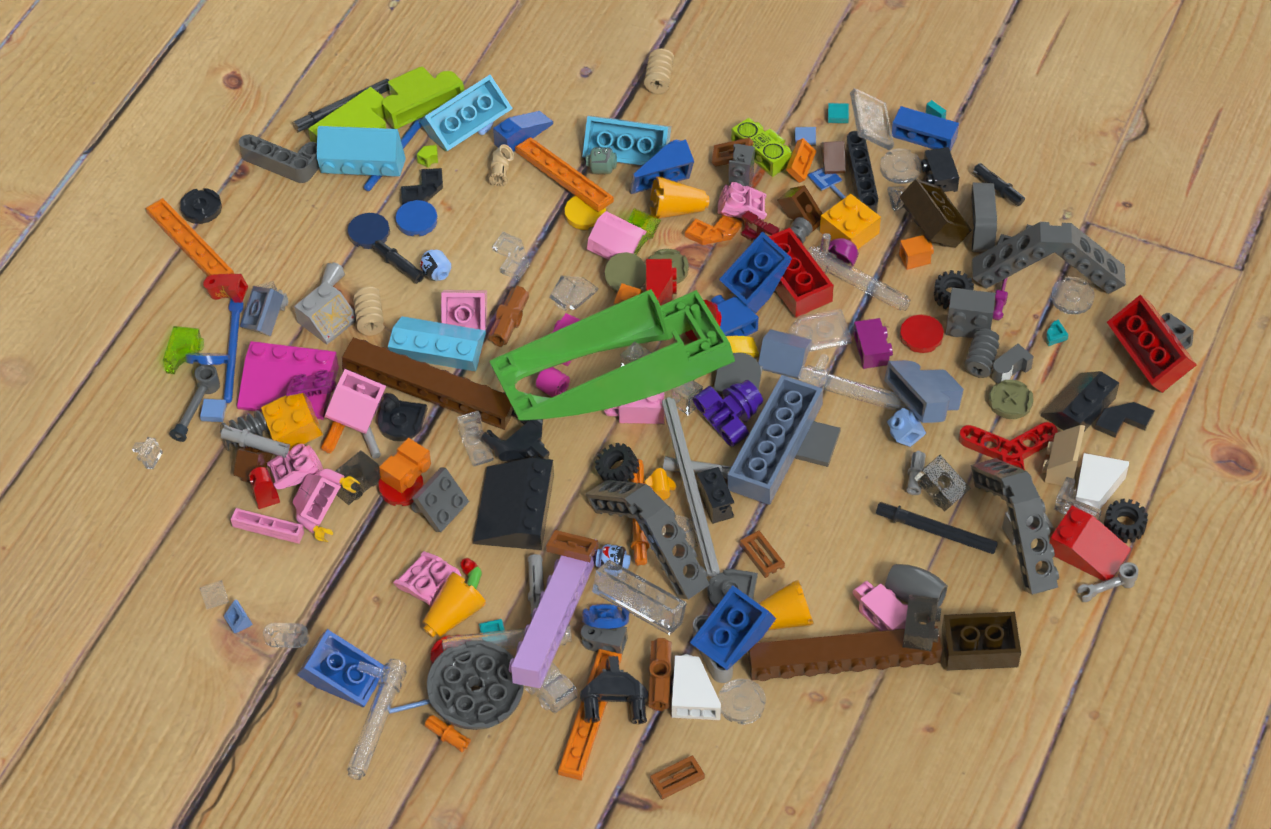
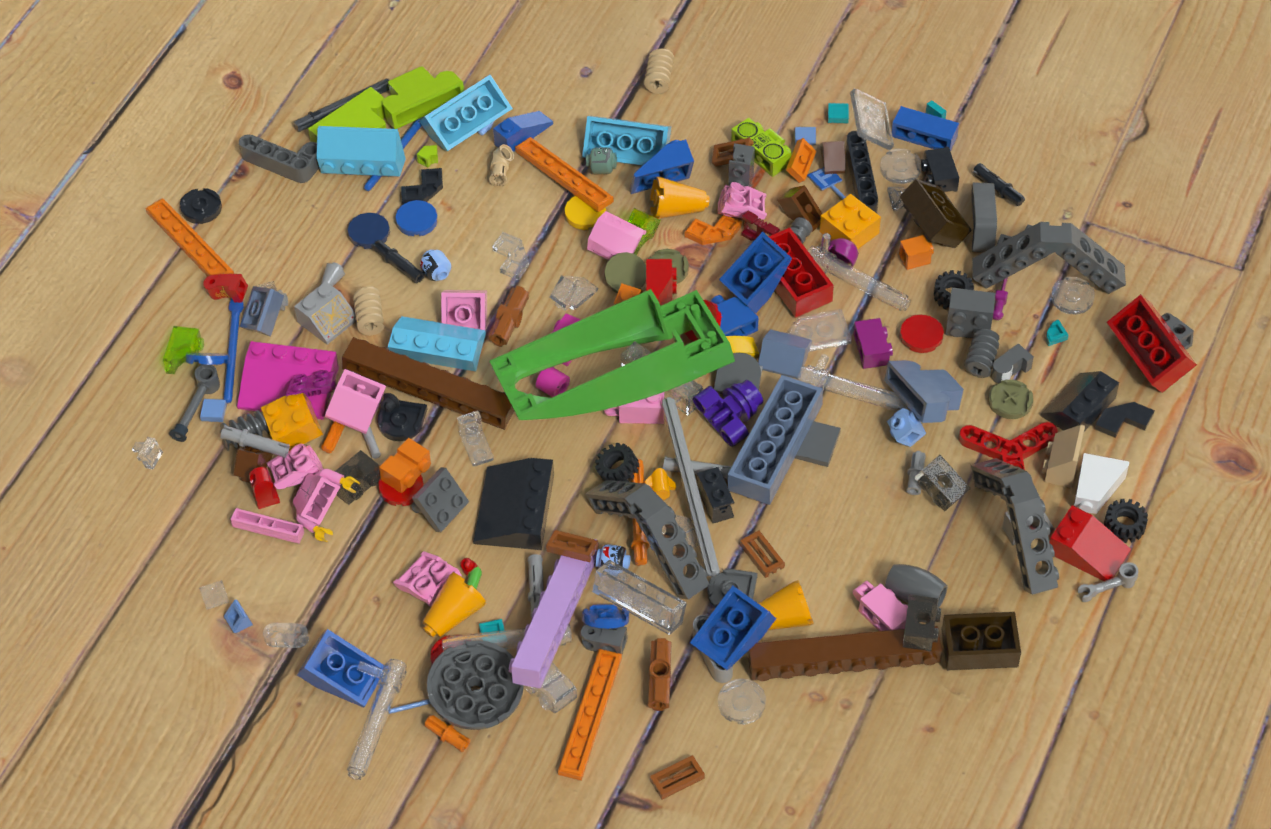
(521, 445): black connector -> none
(614, 686): black connector -> none
(693, 691): white slope -> none
(936, 527): black axle -> none
(1065, 500): clear bracket -> none

